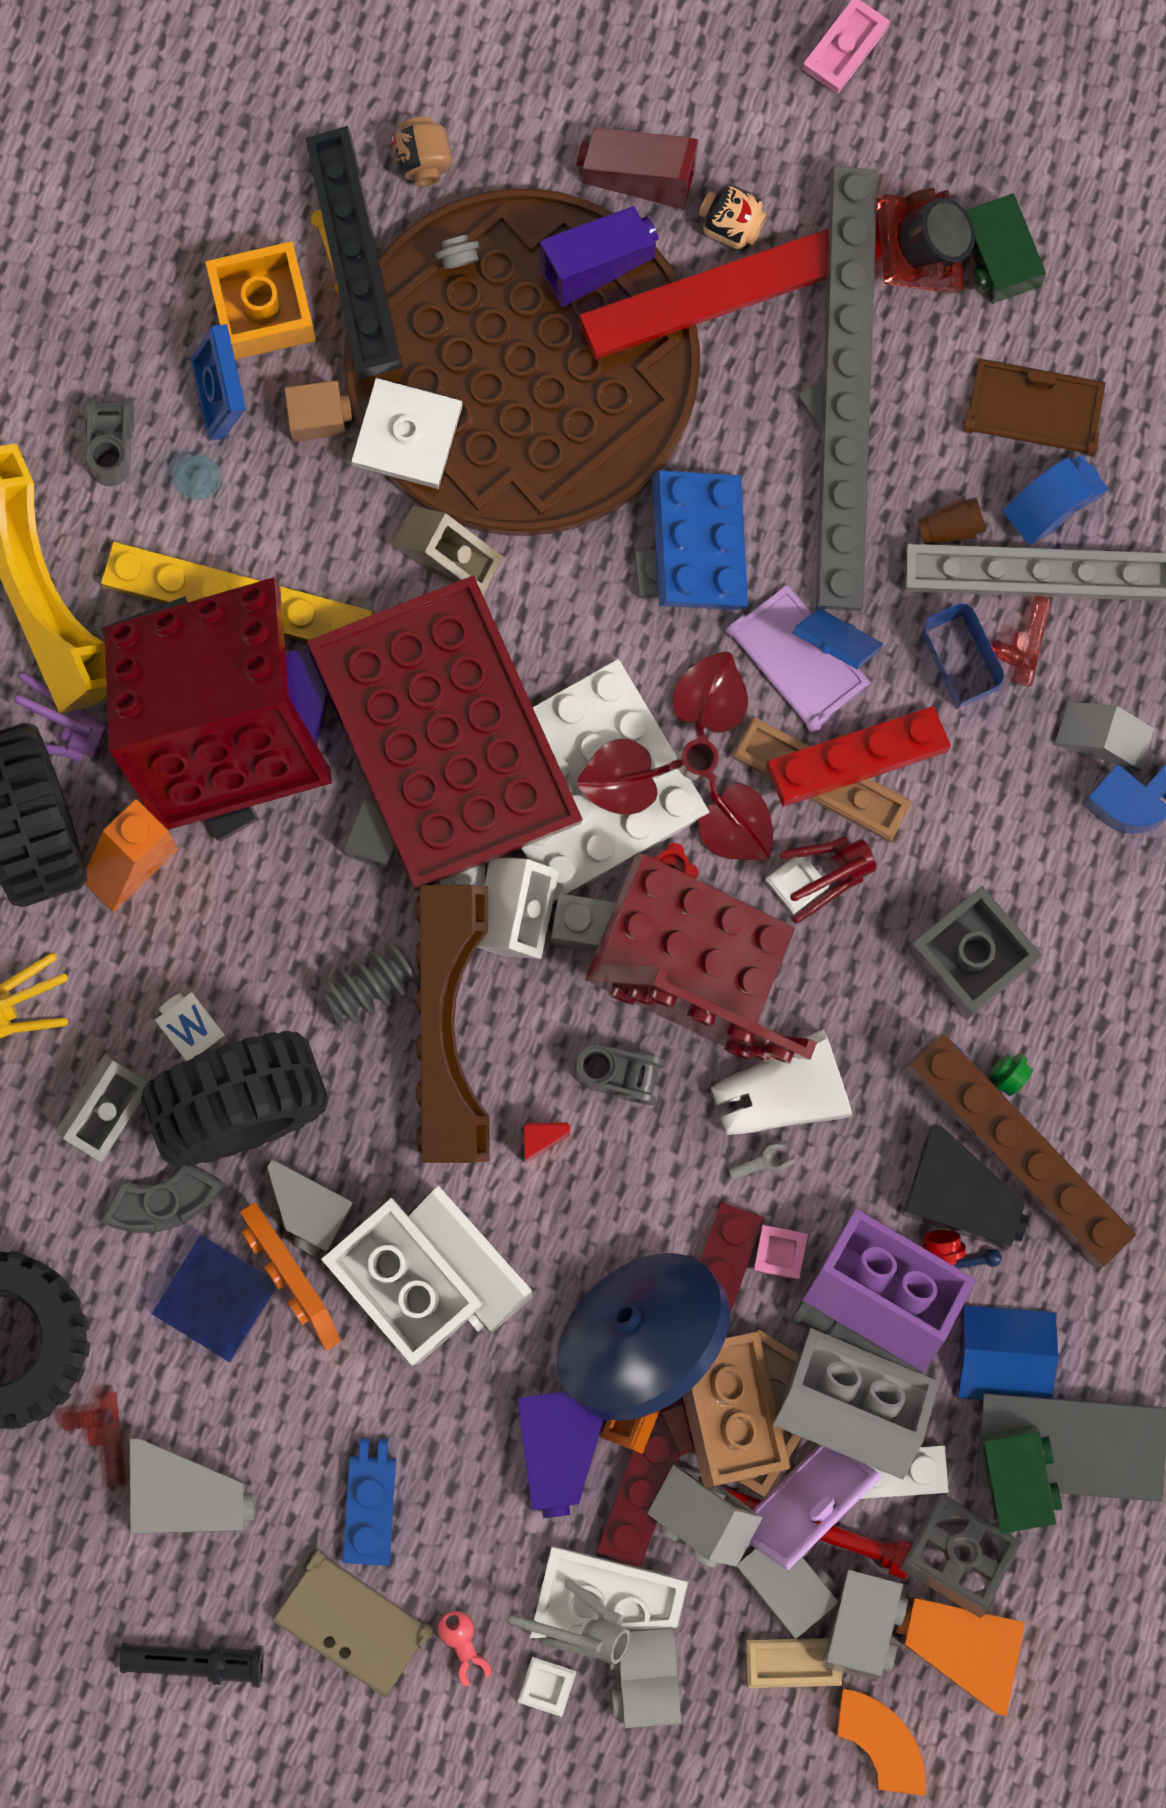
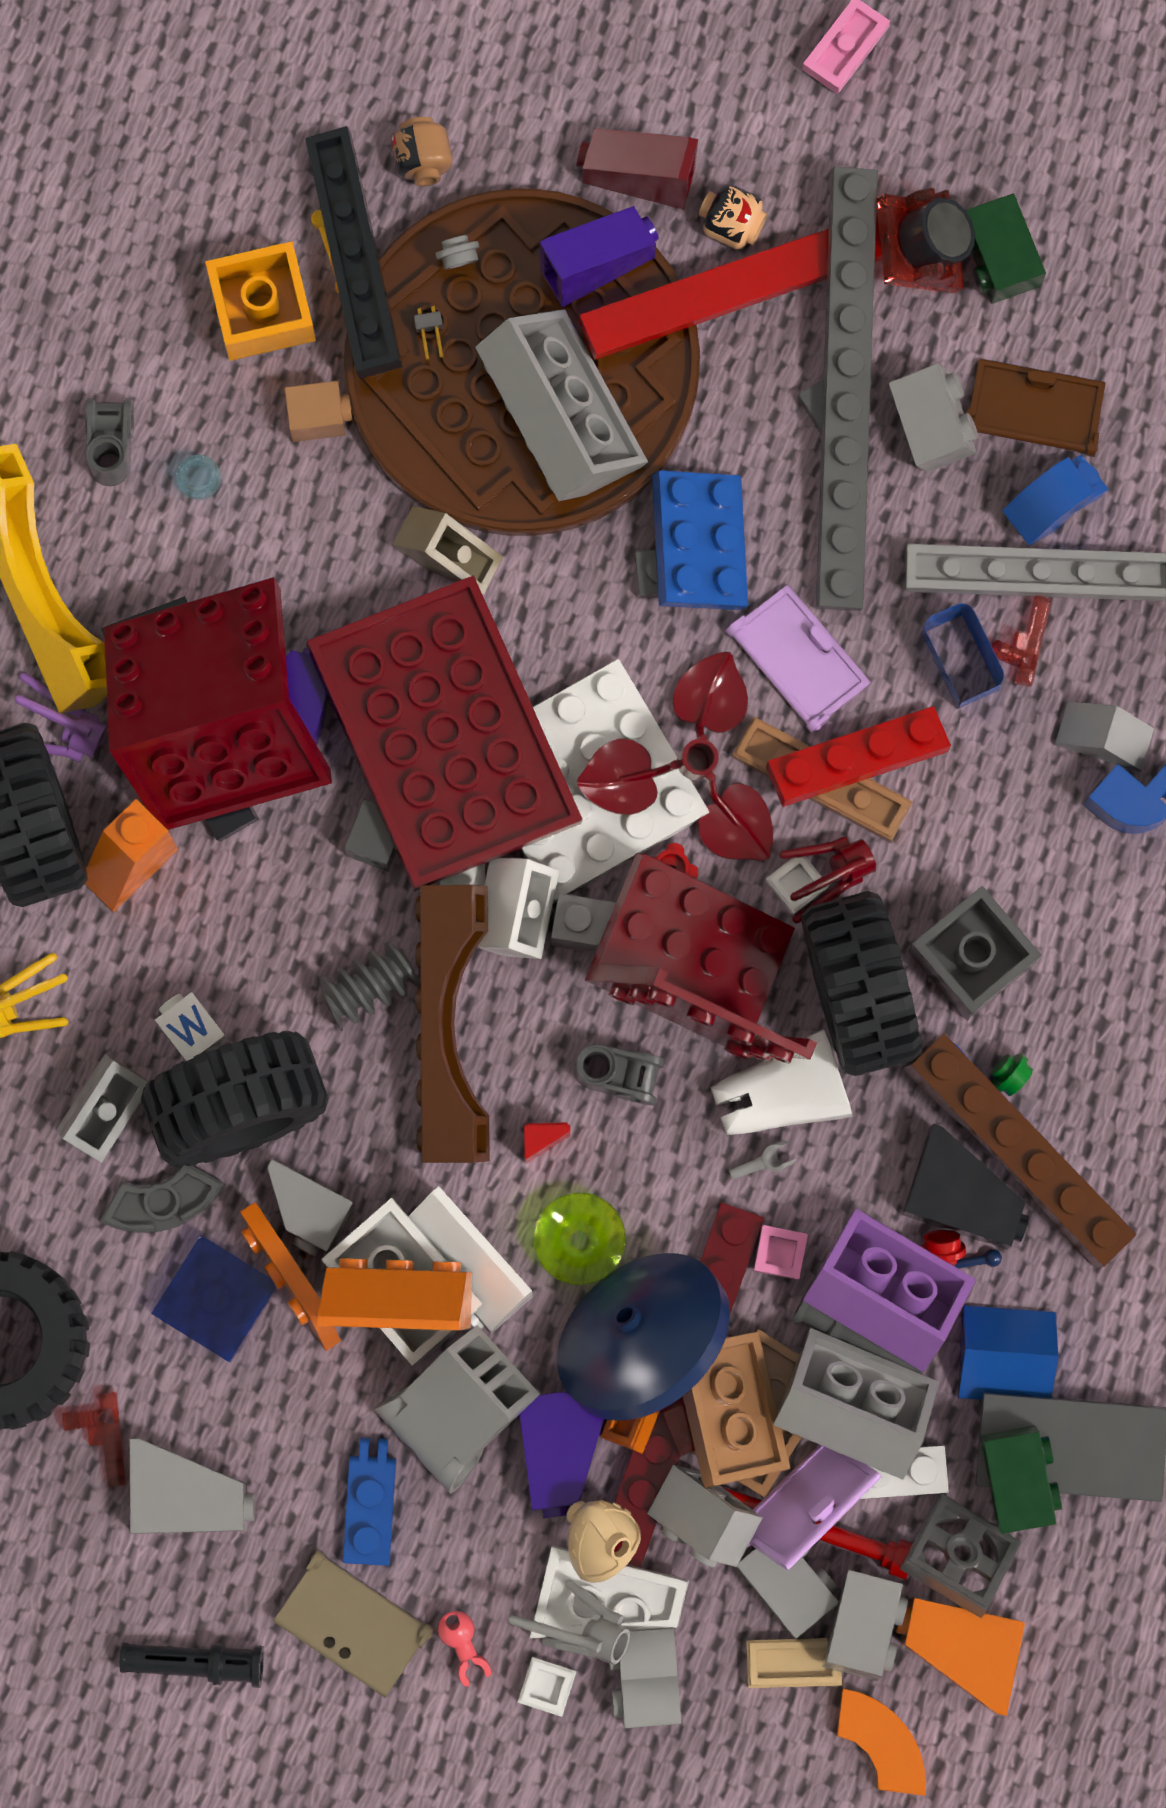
(169, 578): yellow plate -> none
(217, 382): blue tile -> none
(396, 1296): none -> orange slope
(407, 433): white plate -> none
(429, 322): none -> flat silver piece
(458, 1407): none -> light grey piece
(560, 403): none -> light grey slope
(579, 1214): none -> clear neon green dish
(593, 1536): none -> tan helmet
(838, 638): blue piece -> none
(861, 983): none -> black tyre
(934, 417): none -> light grey brick
(953, 522): reddish brown cone -> none

